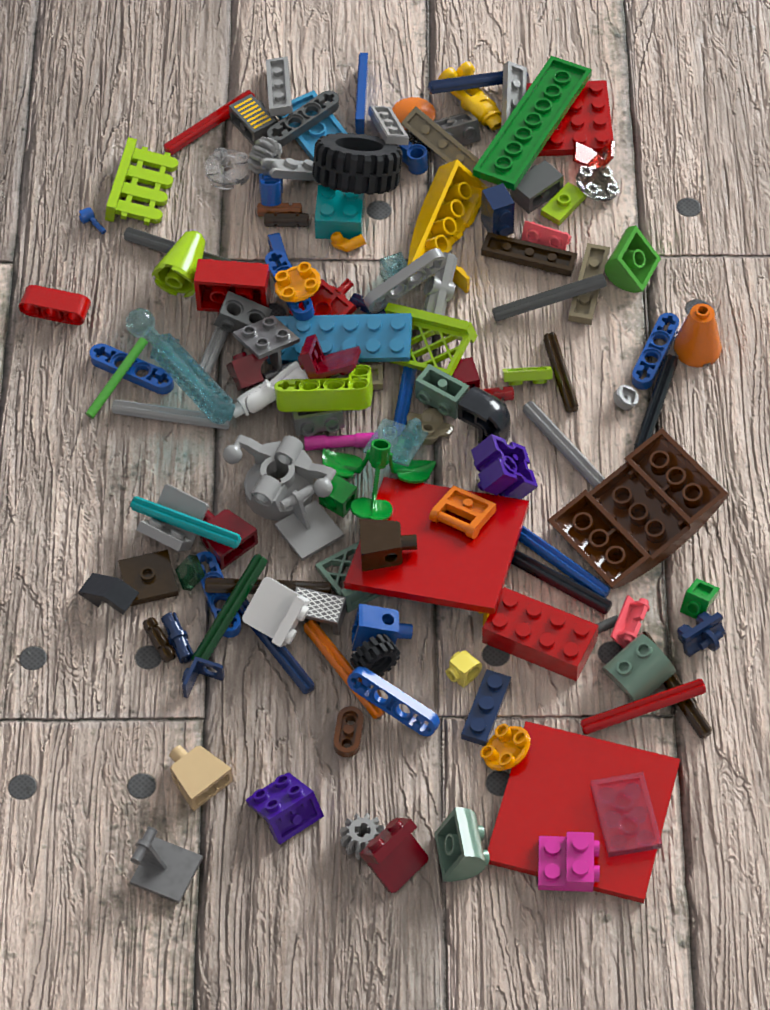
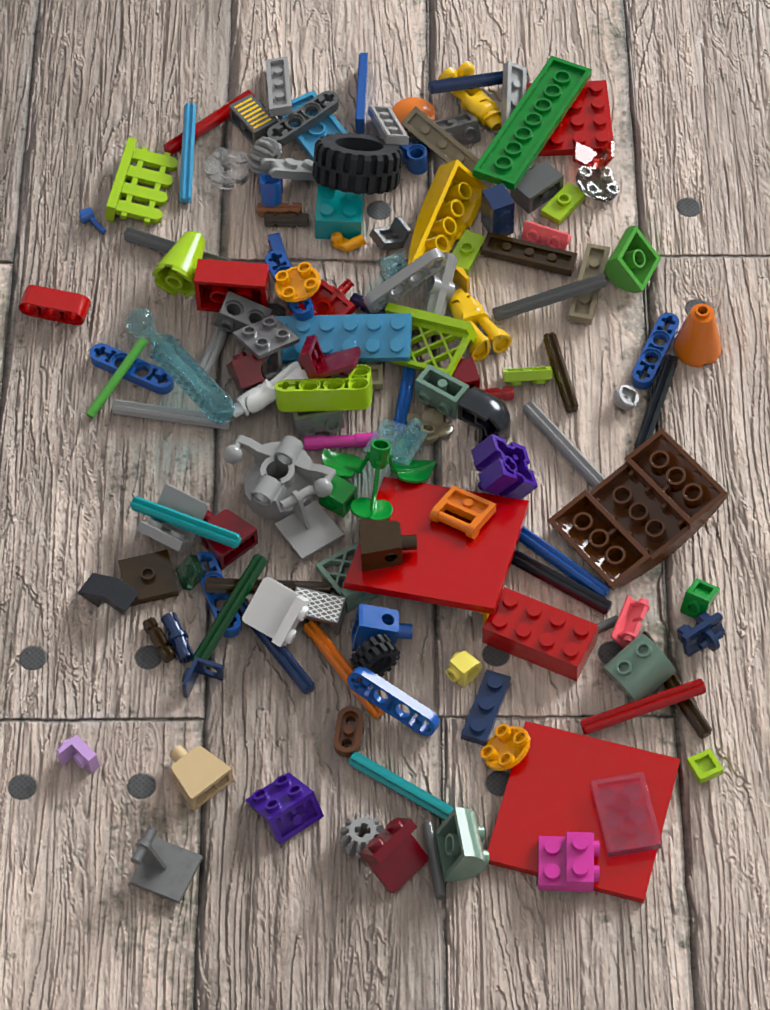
(79, 751): none -> lavender bracket
(187, 153): none -> dark azure axle
(392, 236): none -> dark grey bracket
(400, 785): none -> teal axle
(434, 860): none -> dark grey bar
(468, 249): none -> lime plate
(469, 309): none -> yellow piece
(704, 766): none -> lime plate

